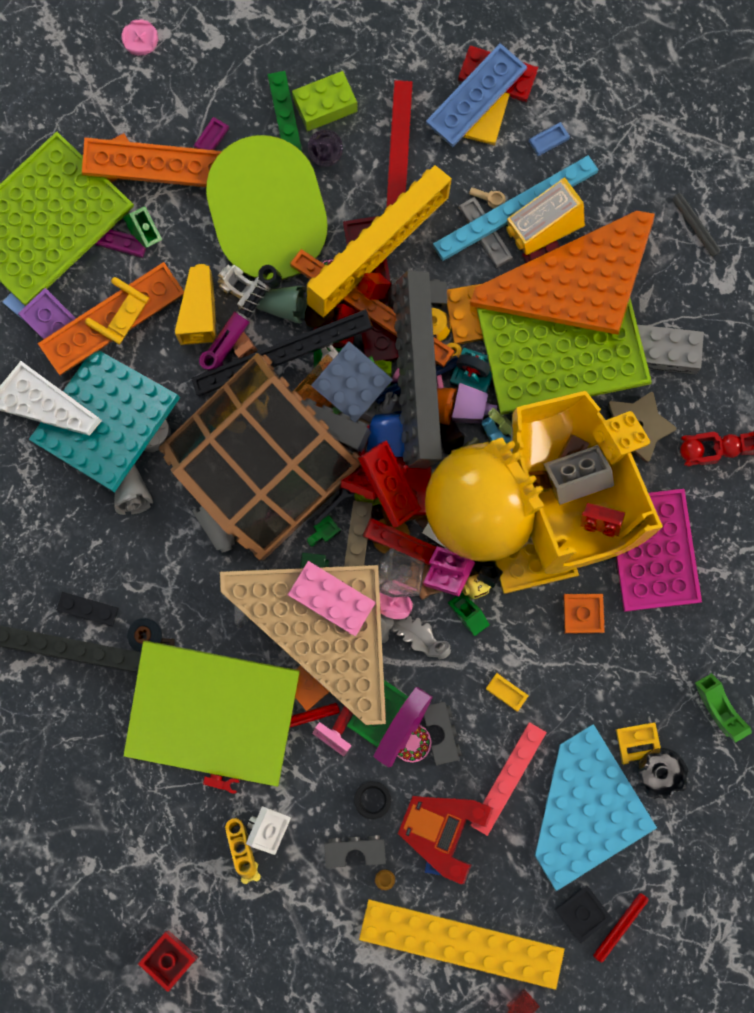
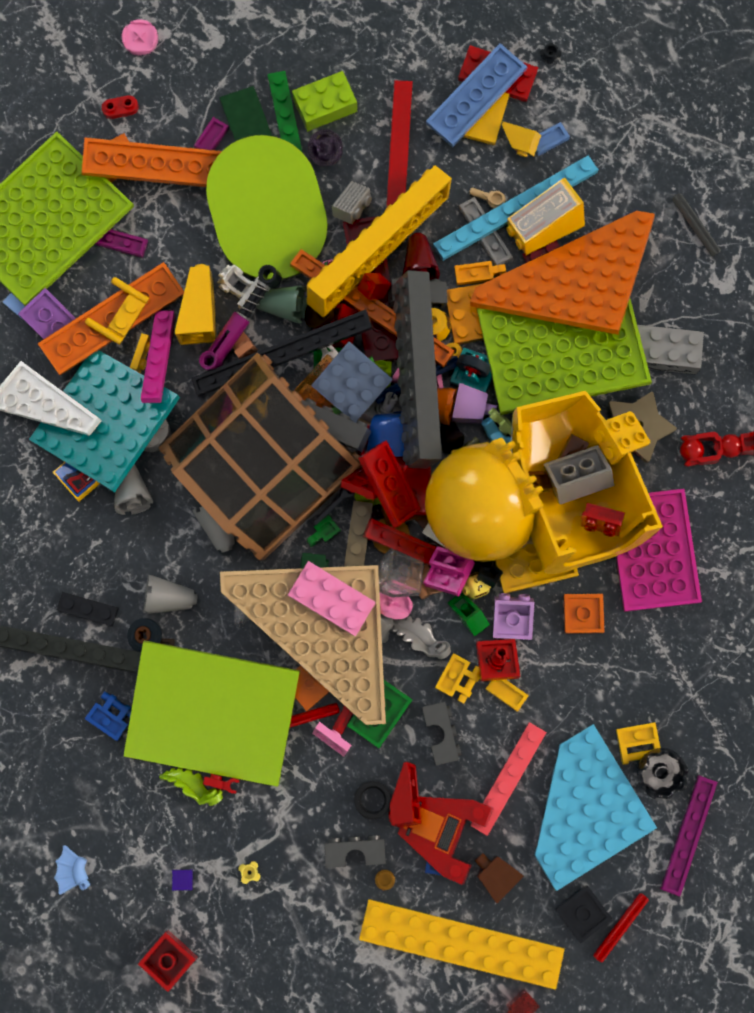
(71, 871): none -> light blue arm
(75, 481): none -> slope
(107, 721): none -> blue plate
(120, 108): none -> red plate
(139, 362): none -> yellow plate
(142, 227): green slope -> none
(158, 357): none -> dark pink plate
(167, 596): none -> light grey cone
(182, 880): none -> dark purple tile
(192, 786): none -> lime plant
(244, 857): yellow beam -> none
(245, 114): none -> dark green tile
(267, 830): white tile -> none
(351, 202): none -> light grey brick
(402, 726): magenta slope -> none
(405, 800): none -> red slope
(417, 746): tile -> none
(420, 256): none -> dark red cone
(453, 675): none -> yellow plate
(477, 272): none -> light orange plate
(496, 660): none -> red plate
(497, 876): none -> reddish brown torso
(513, 616): none -> lavender plate
(522, 139): none -> yellow slope
(550, 48): none -> black plate
(688, 835): none -> magenta tile
(720, 709): bright green arch -> none

